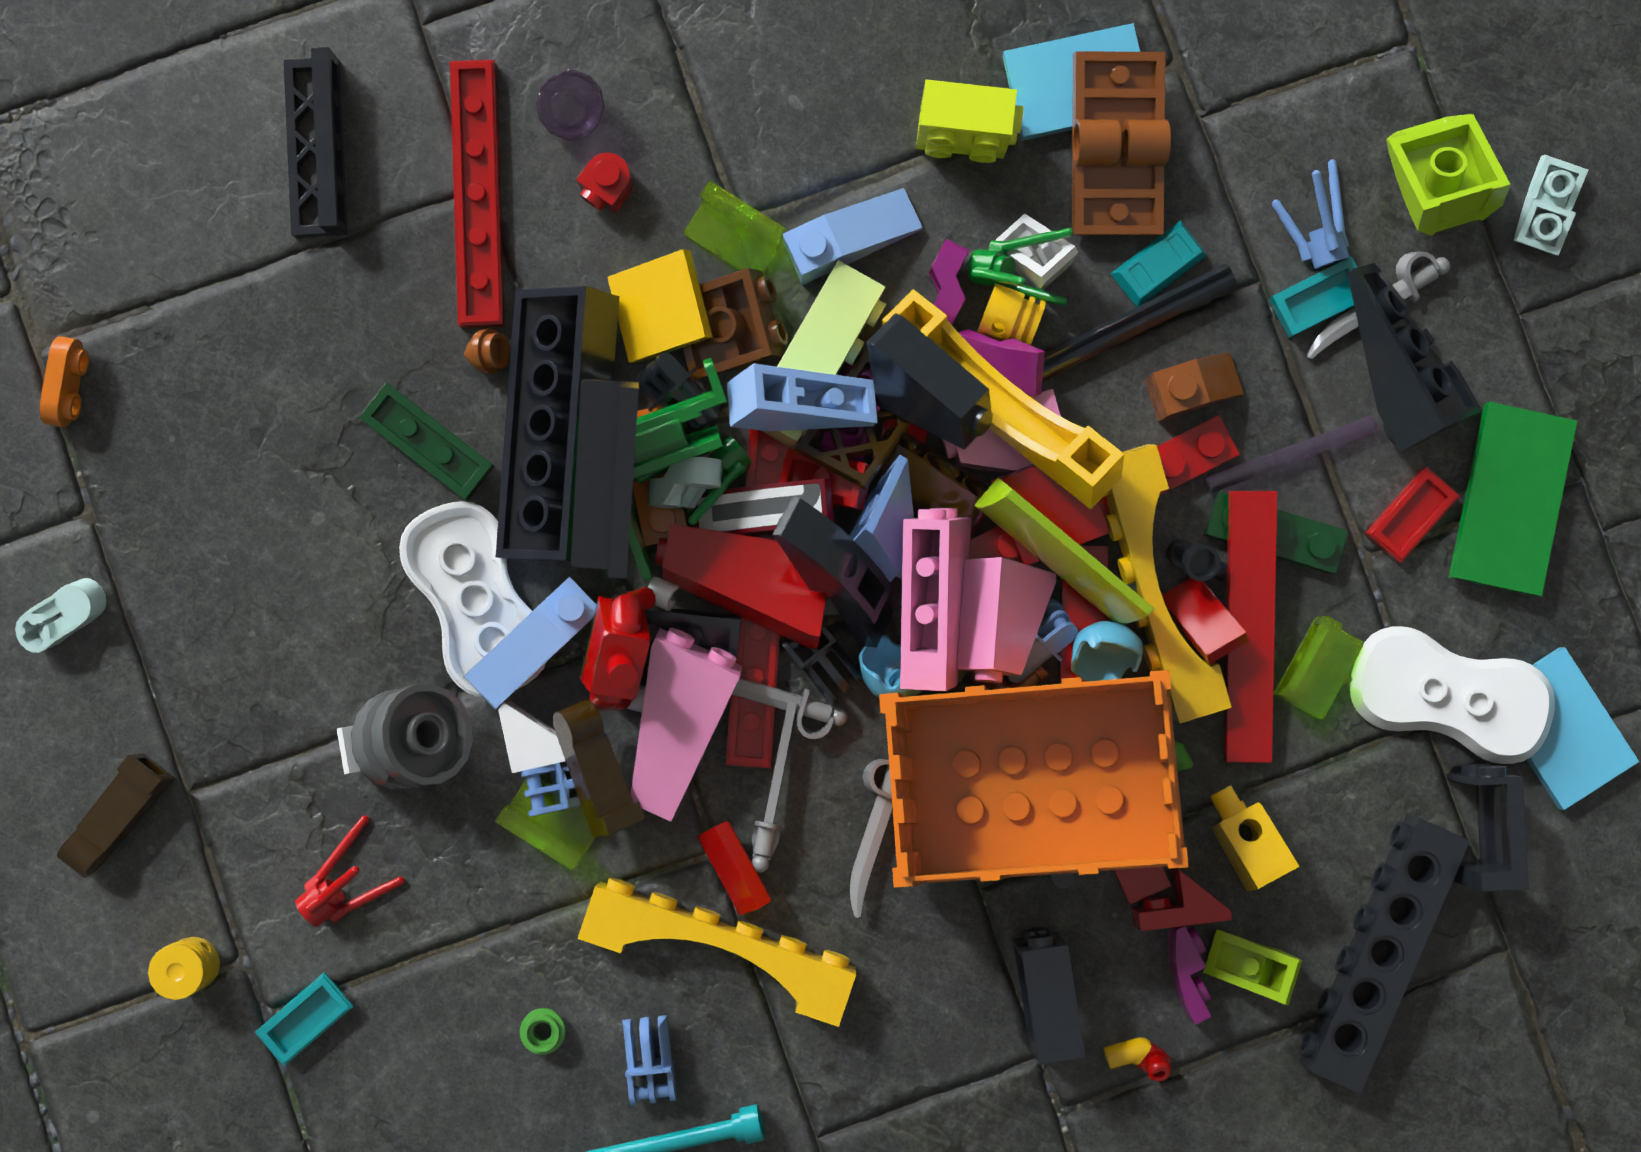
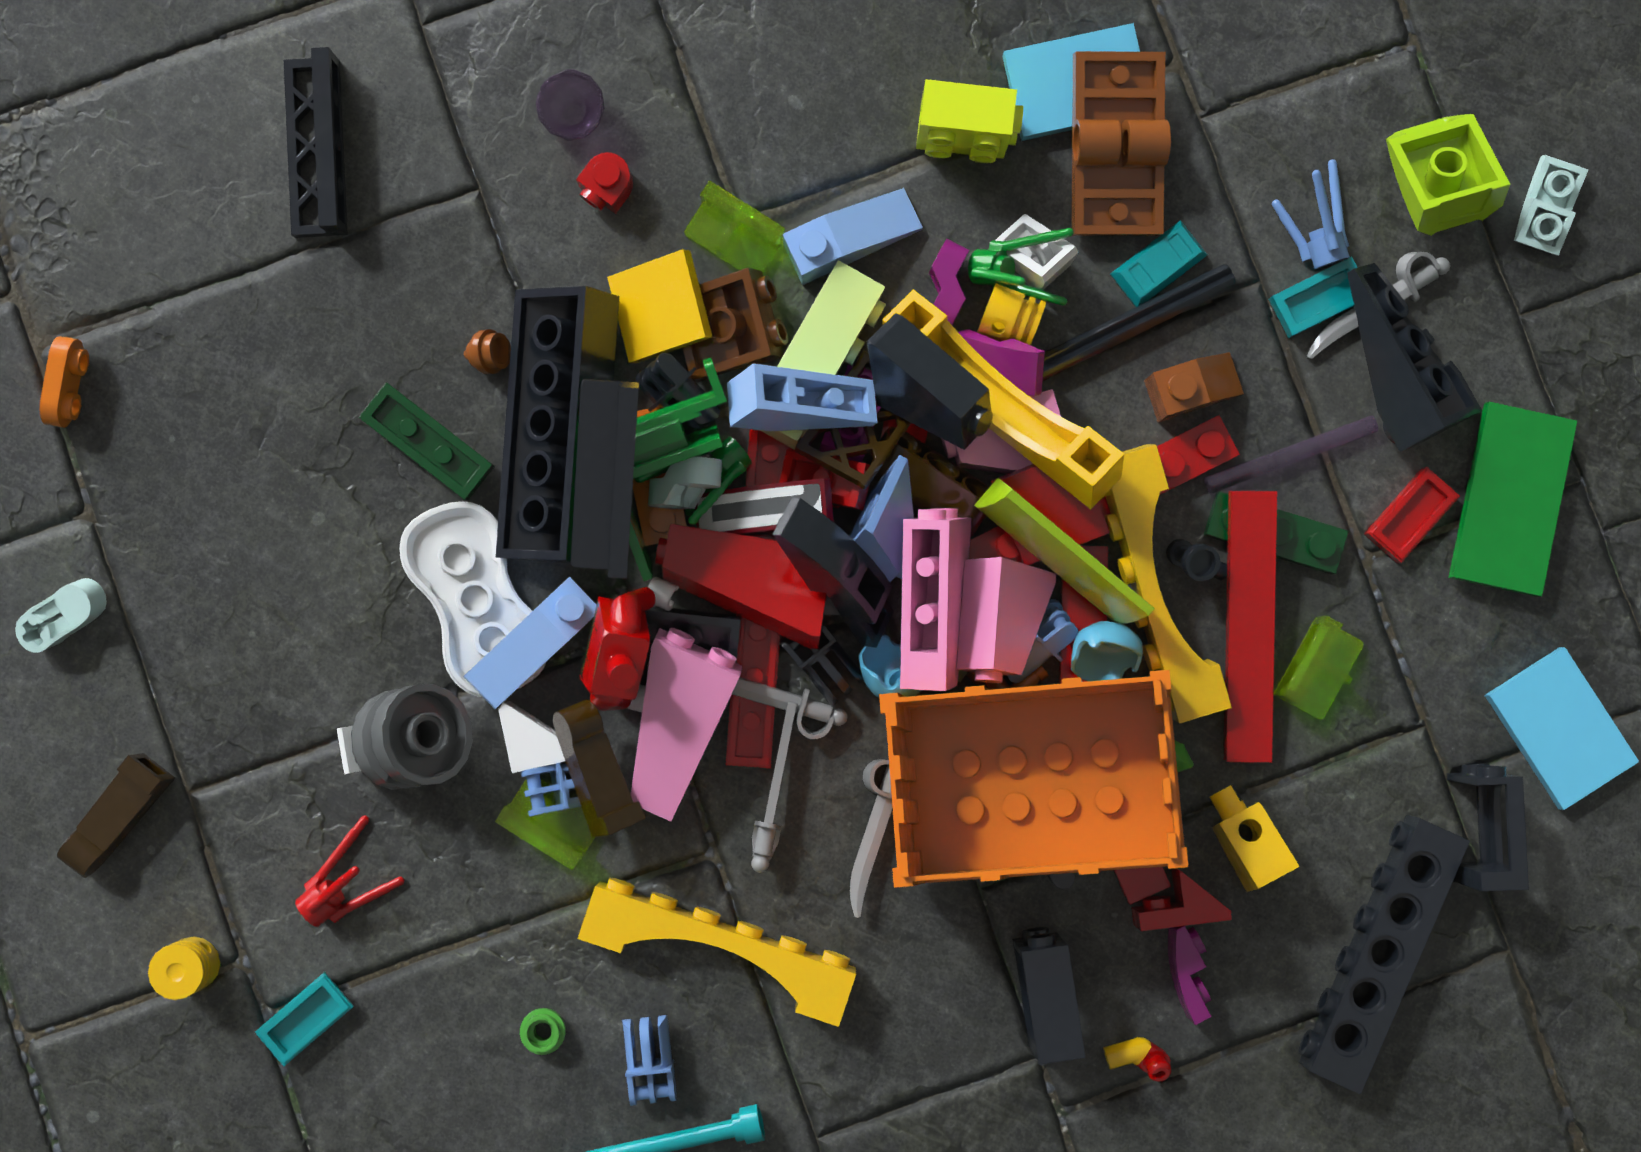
(477, 194): red tile -> none
(734, 868): red tile -> none
(1204, 620): red tile -> none
(1253, 966): lime slope -> none
(1488, 705): white plate -> none

